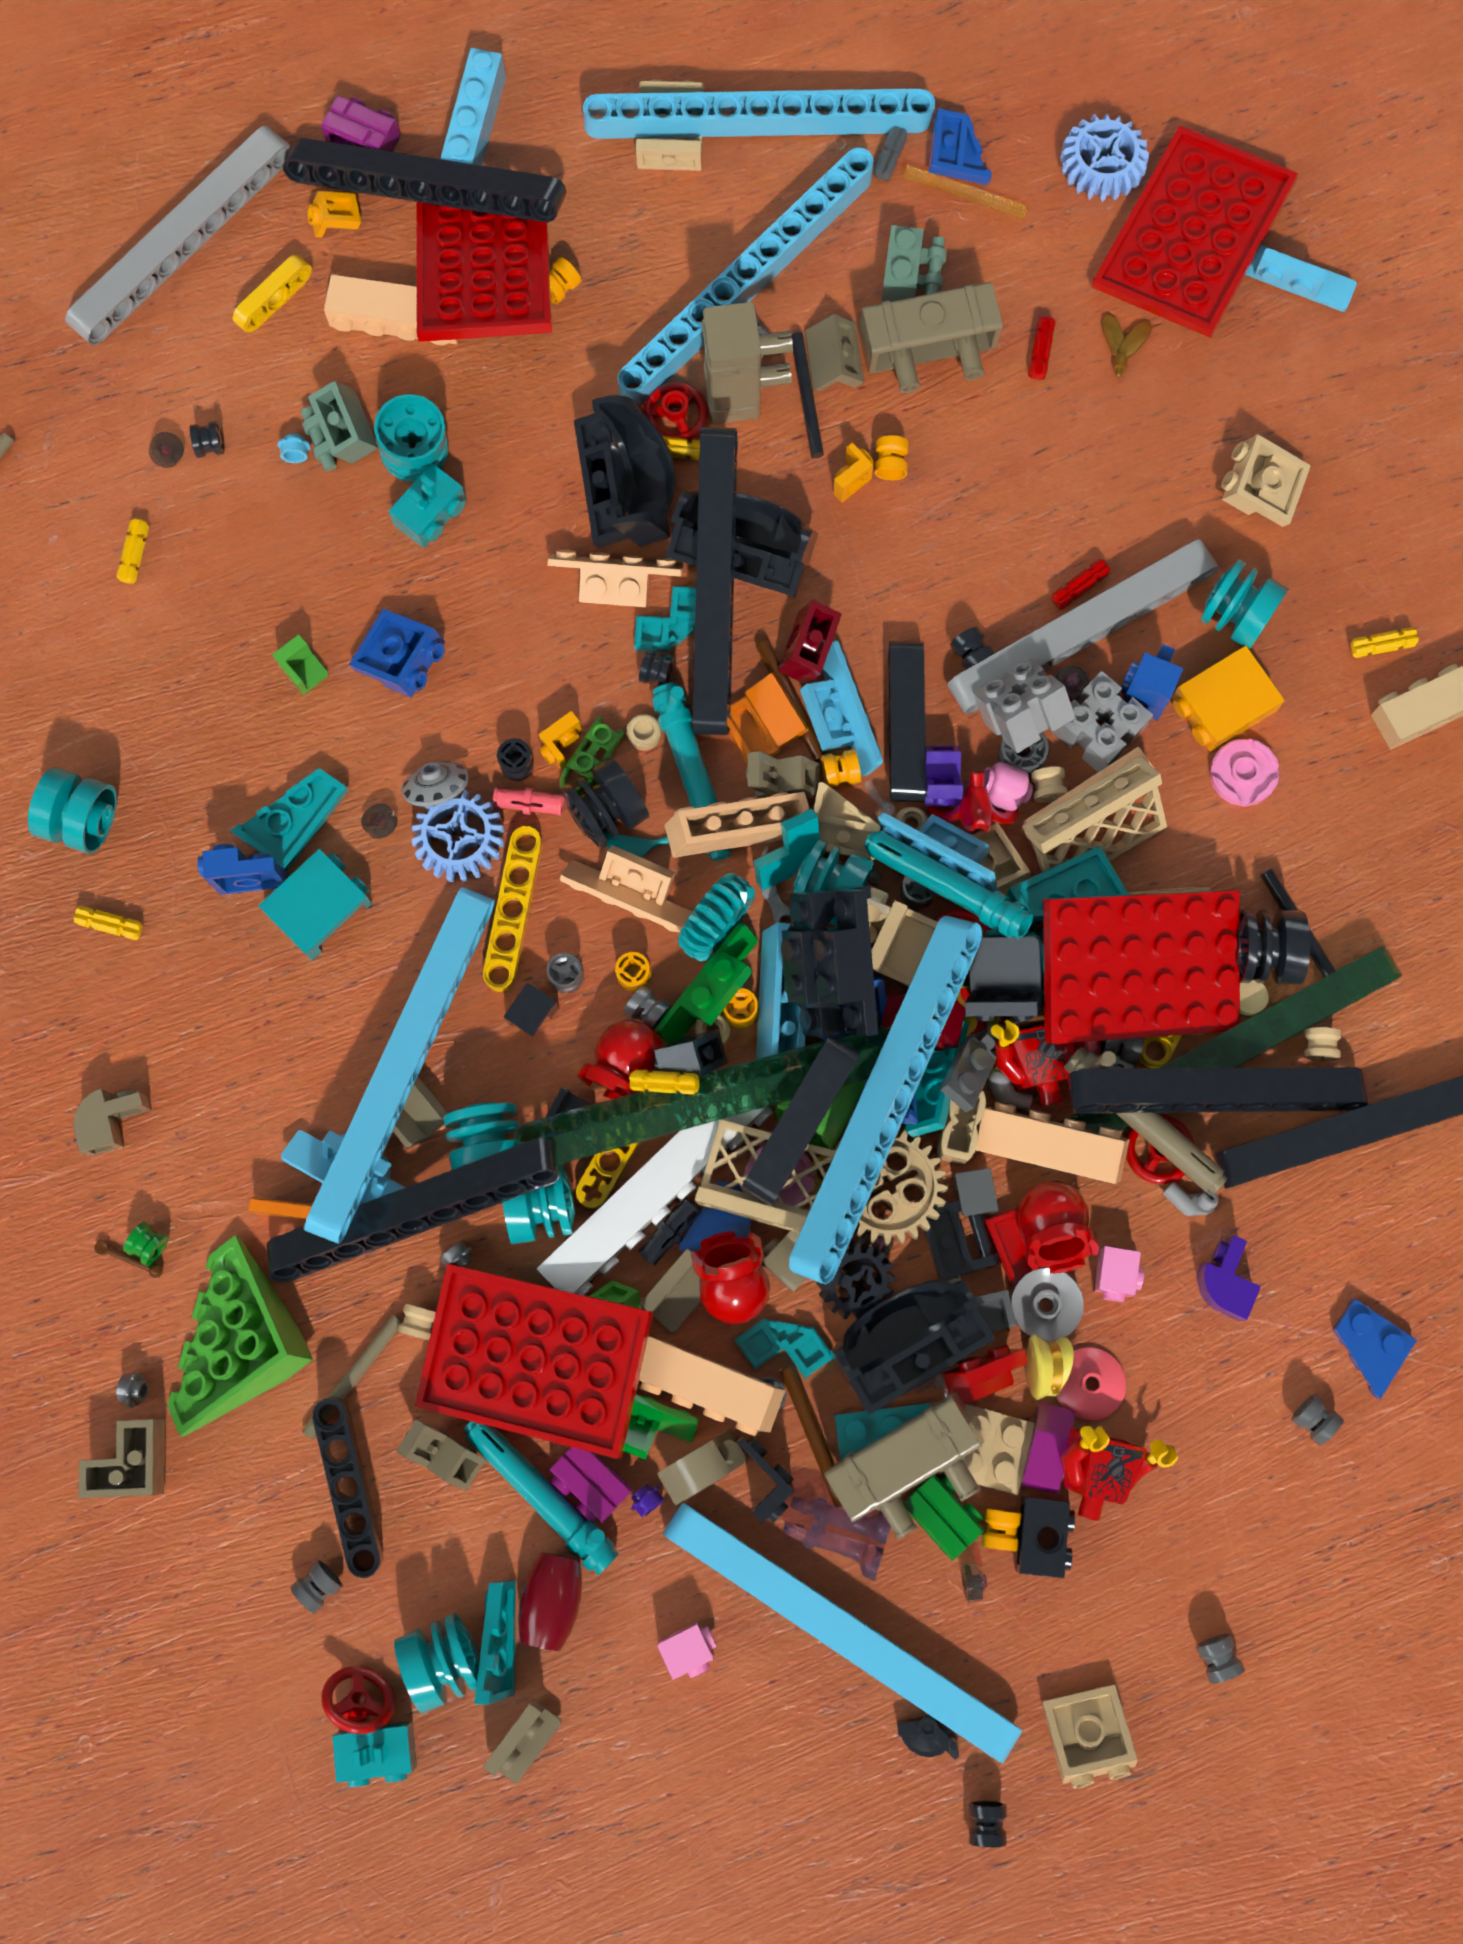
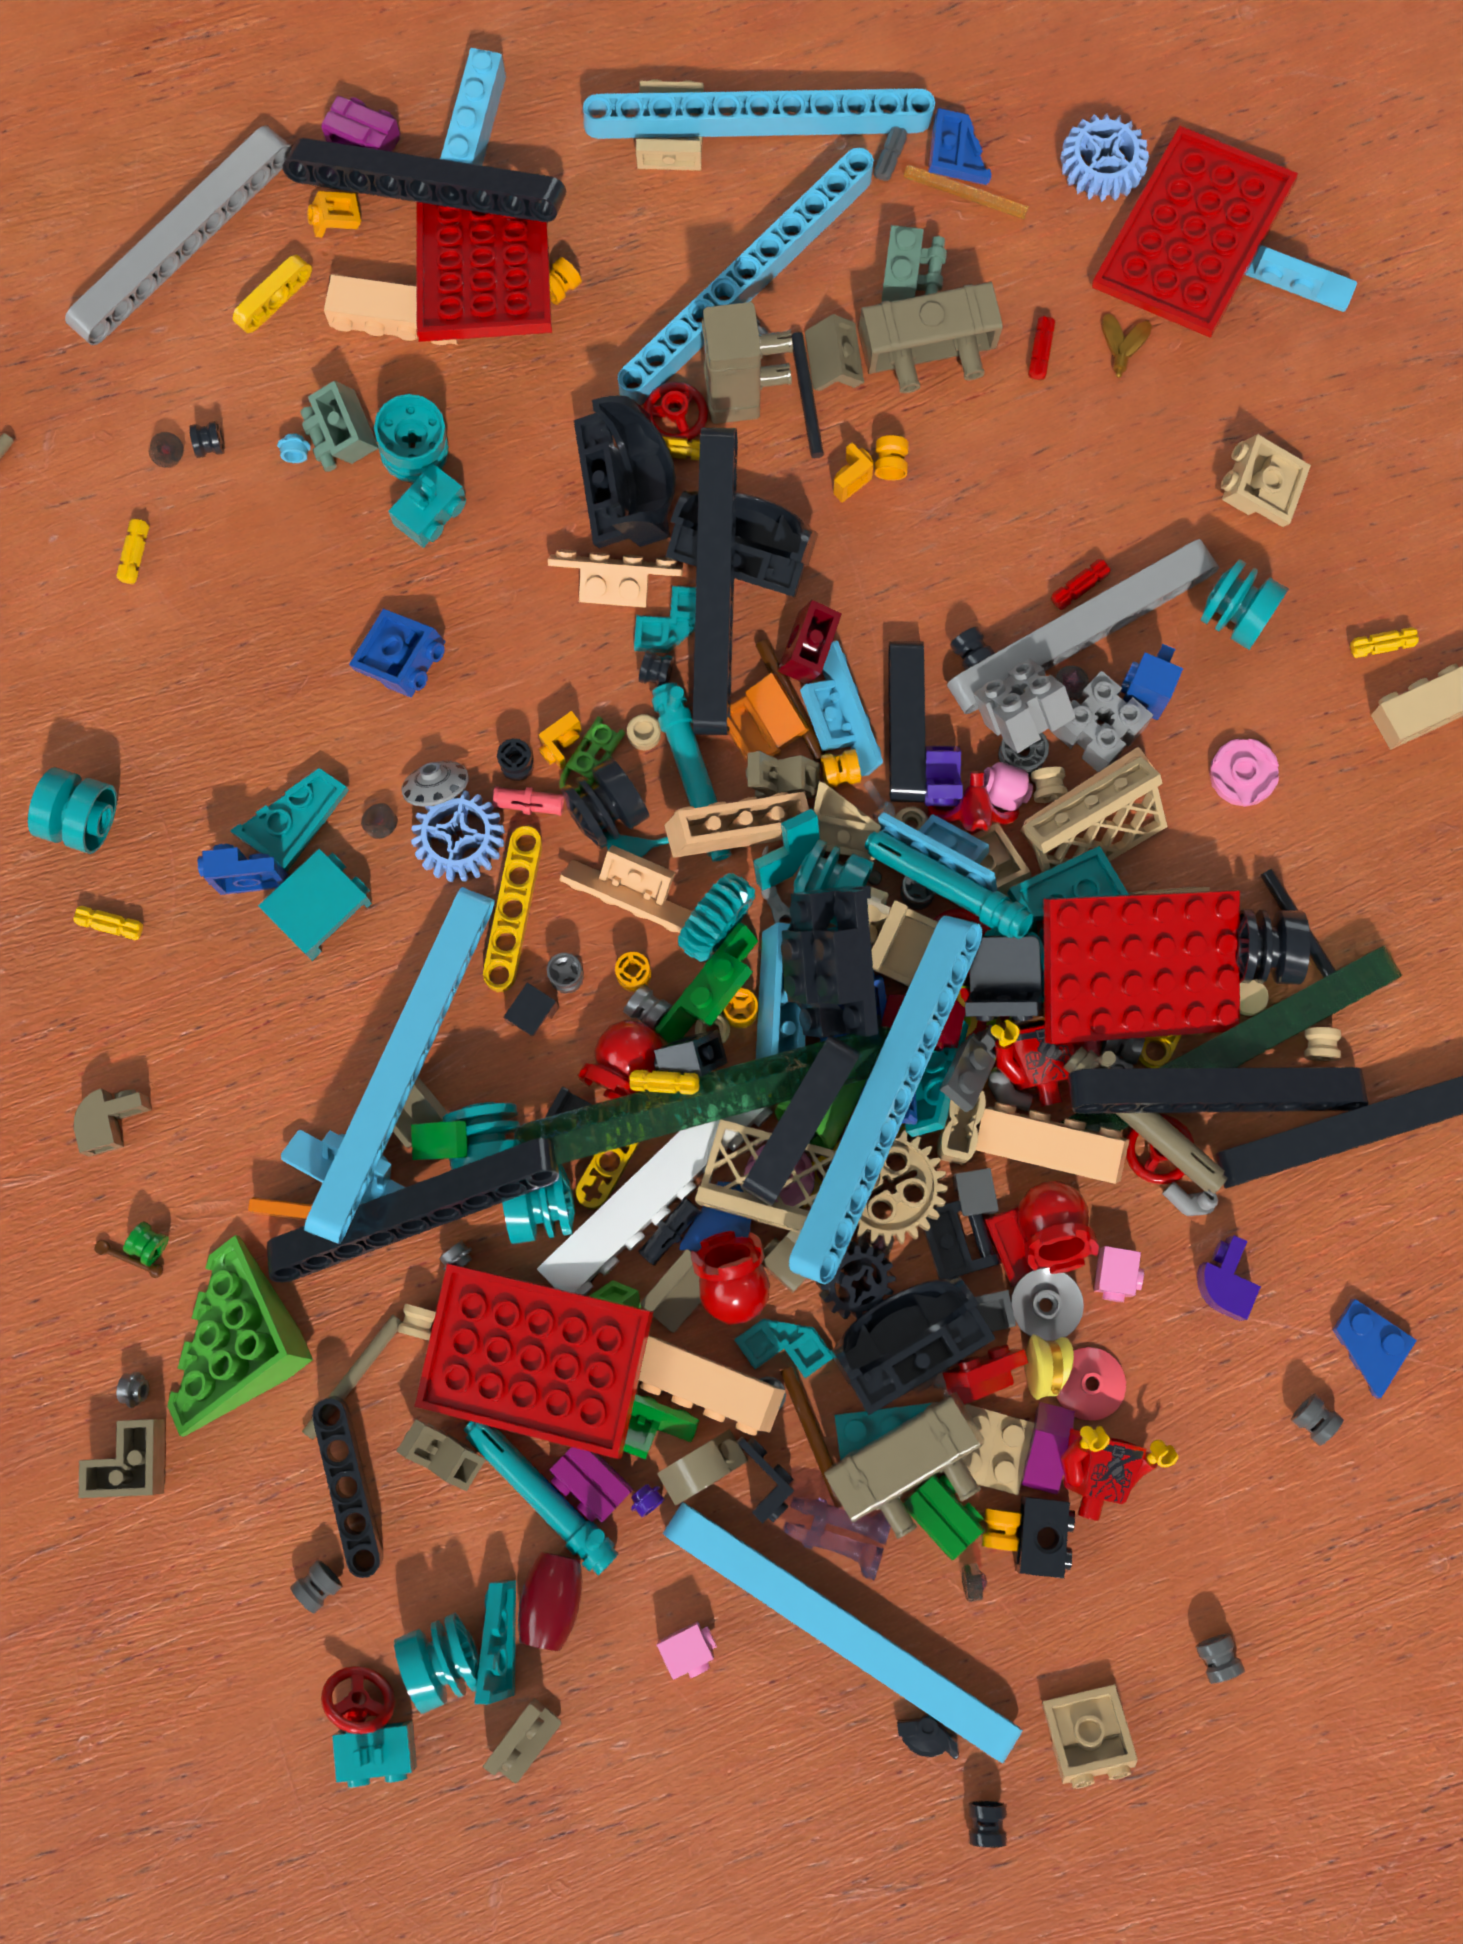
(300, 665): bright green panel -> none
(439, 1140): none -> green tile
(1227, 699): light orange brick -> none

